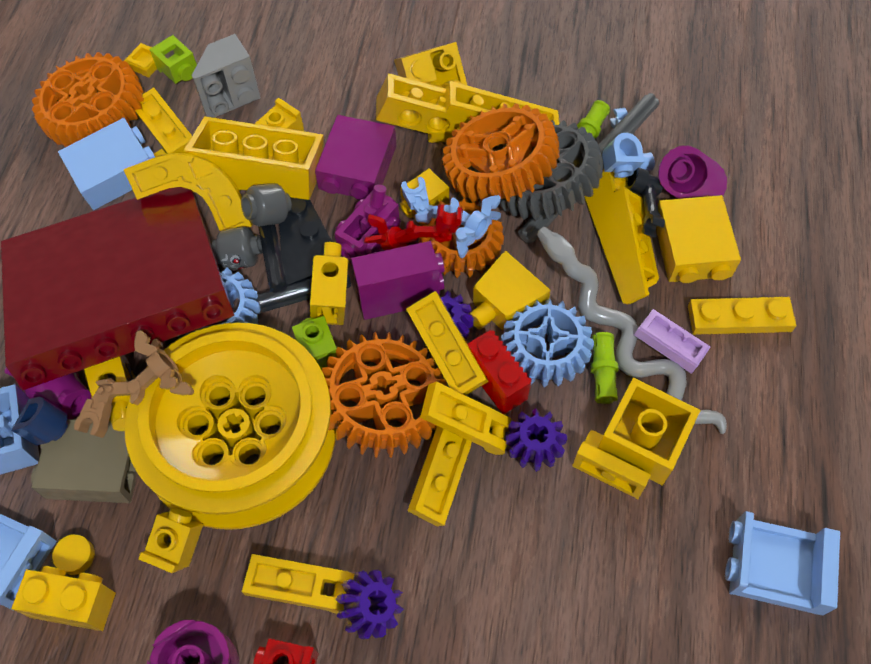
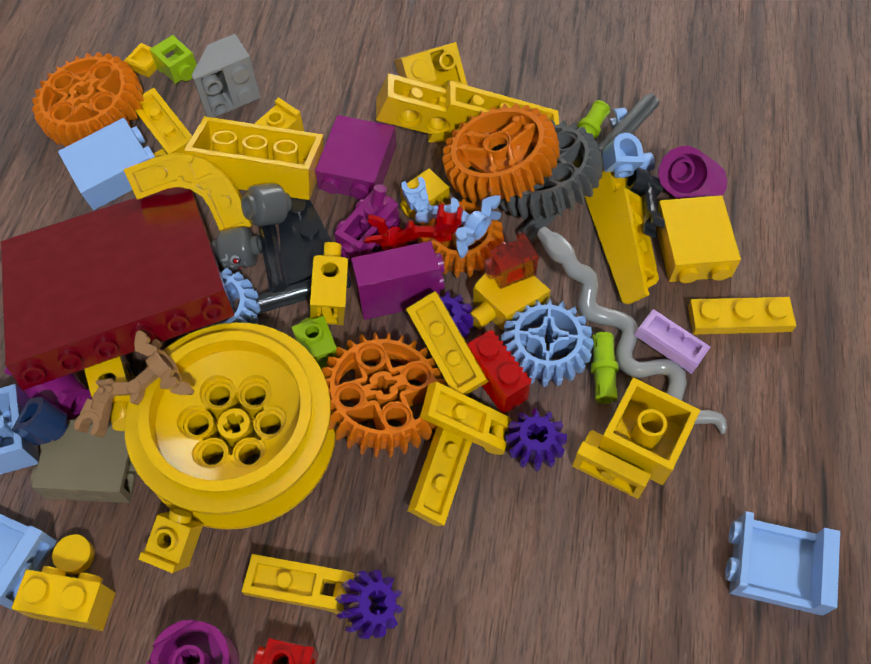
(512, 262): none -> clear red brick

